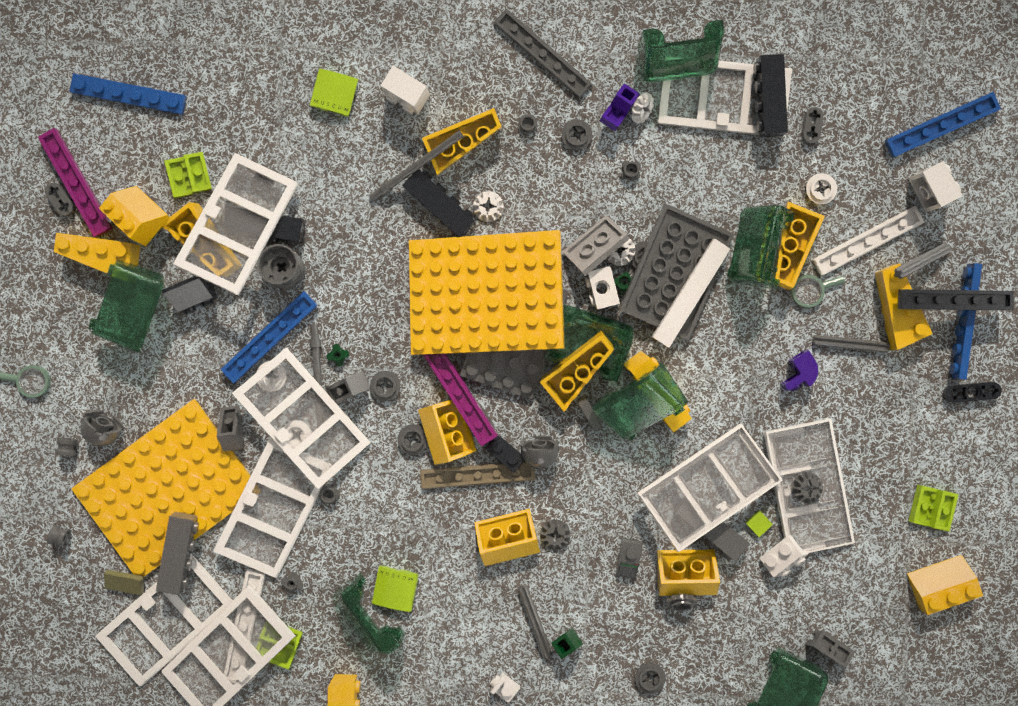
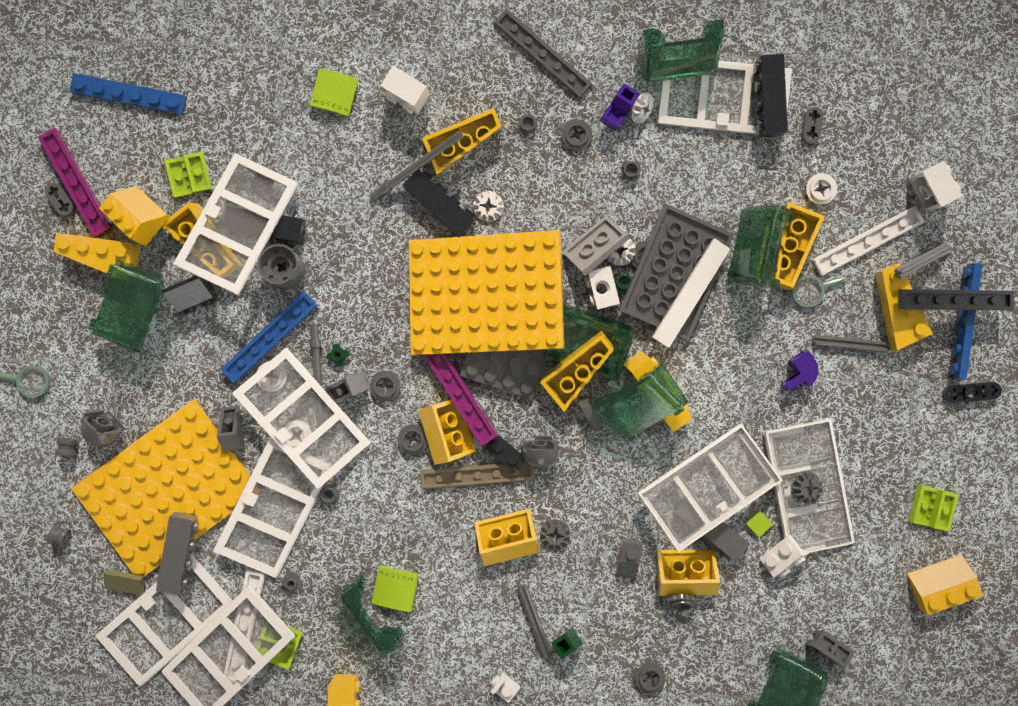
(942, 124): blue plate -> none

